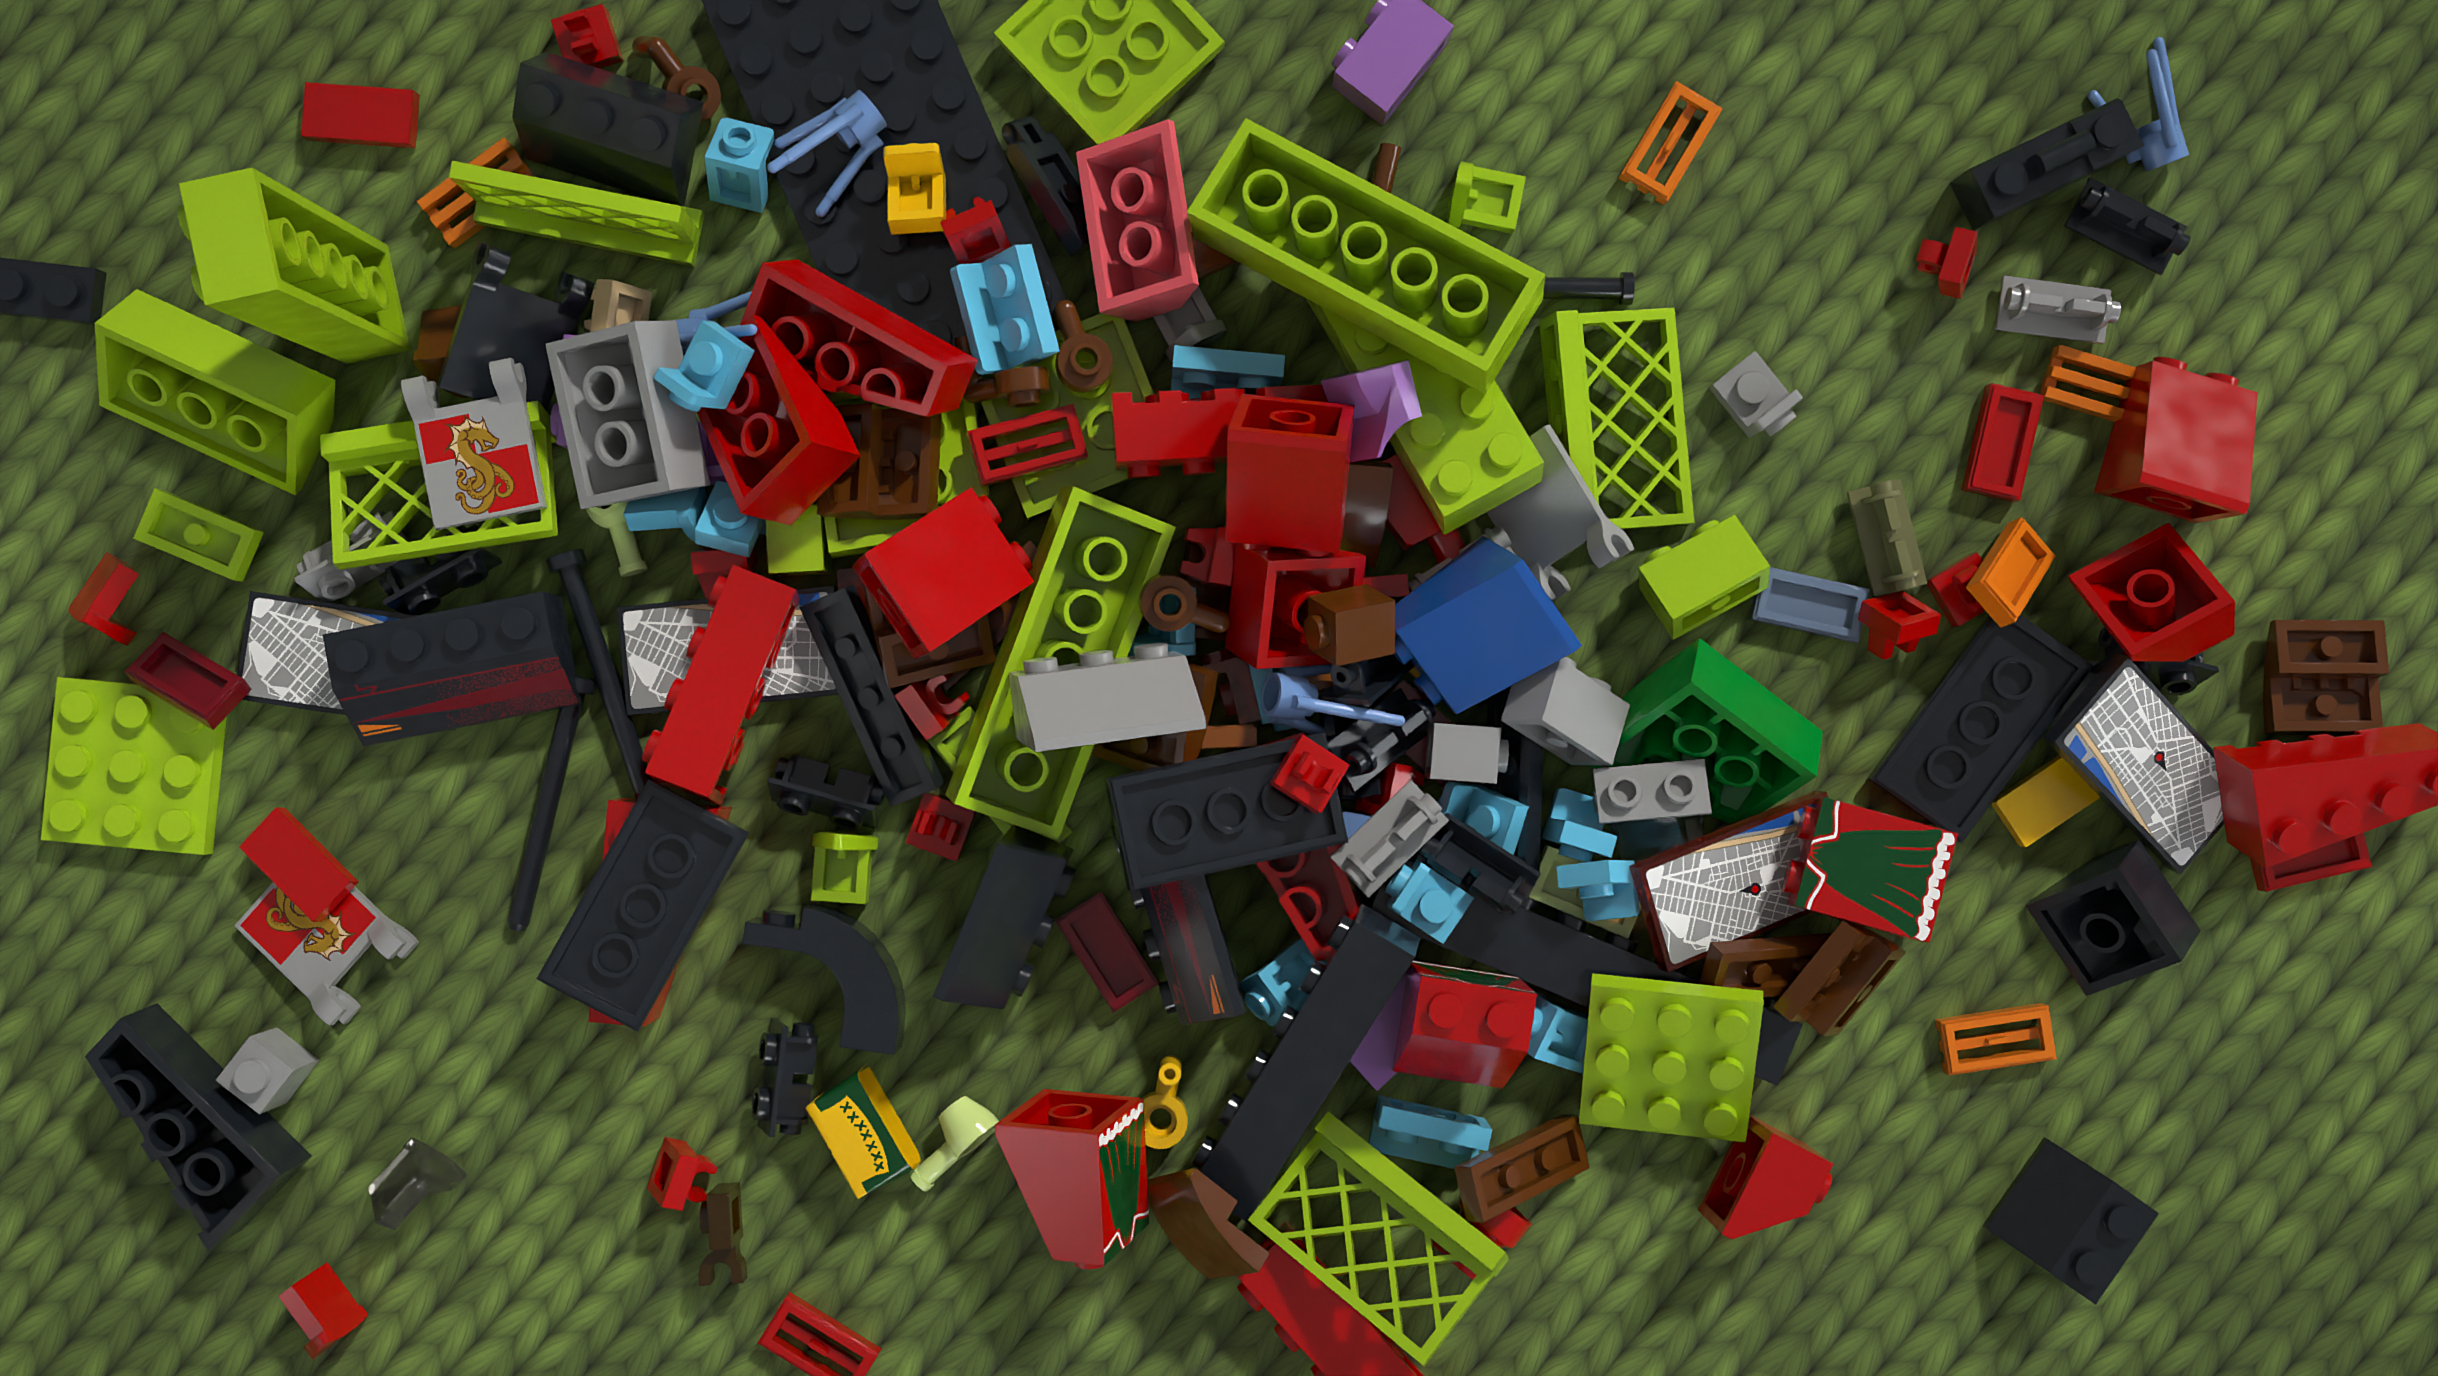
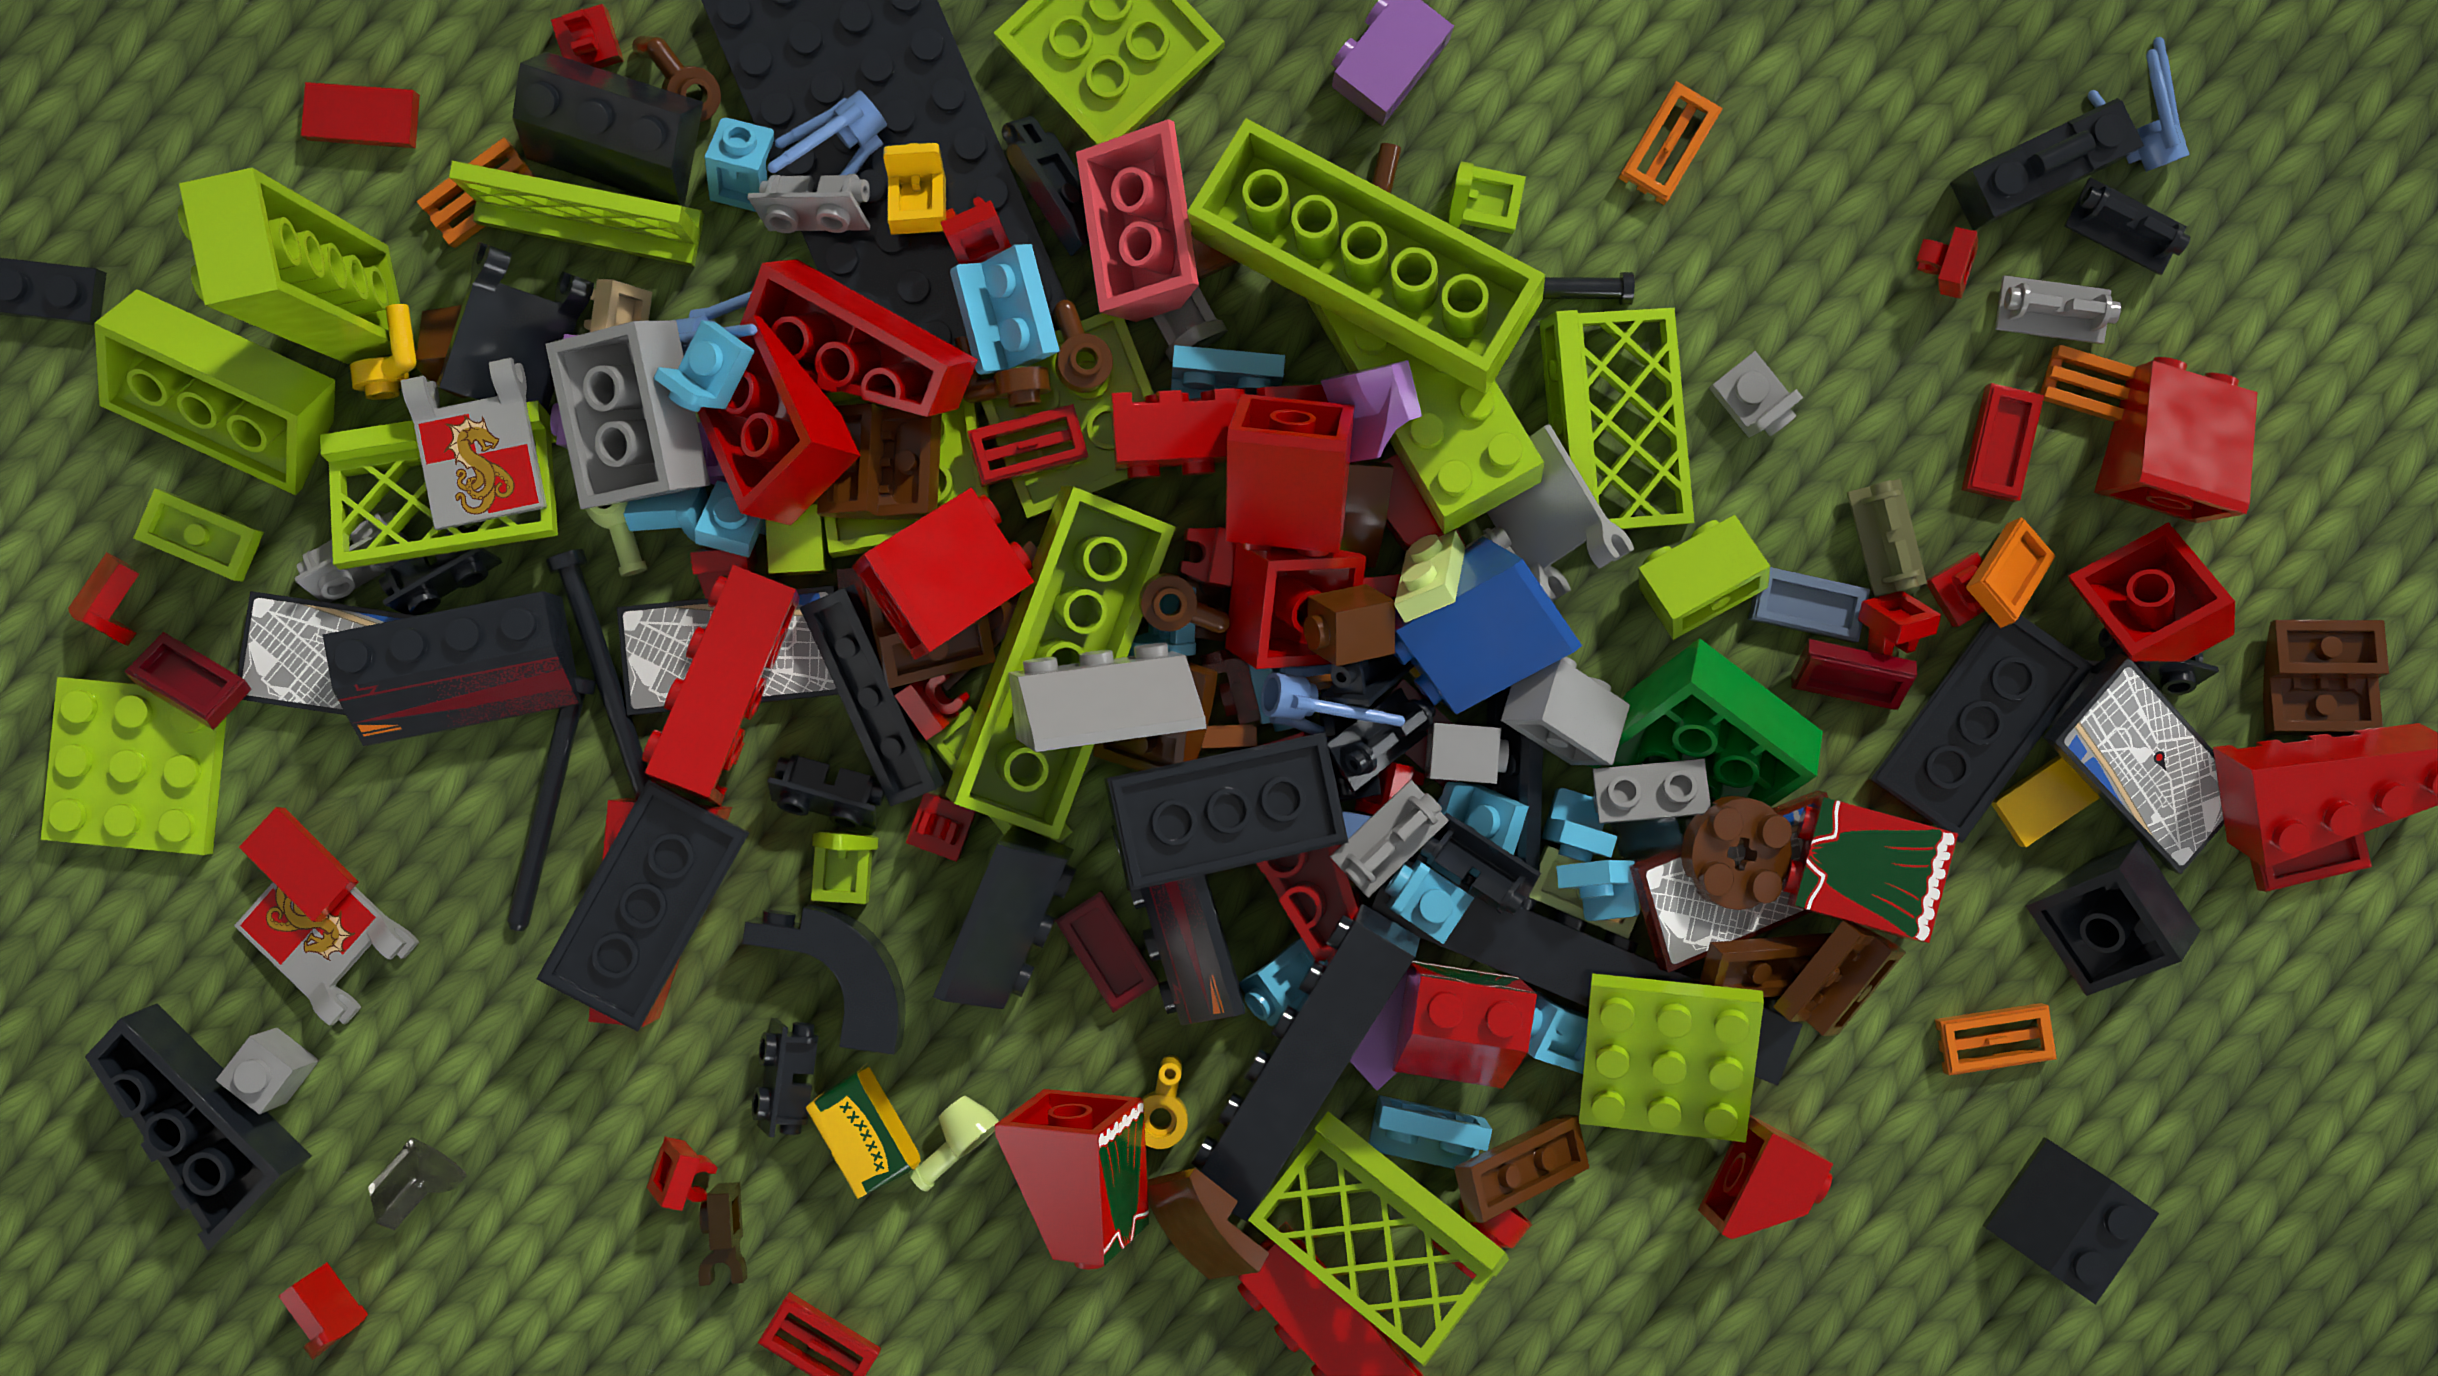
(382, 376): none -> yellow plate
(790, 205): none -> light grey hinge
(1309, 774): red tile -> none
(1429, 575): none -> yellowish green plate
(1766, 856): none -> reddish brown plate
(1853, 674): none -> dark red tile

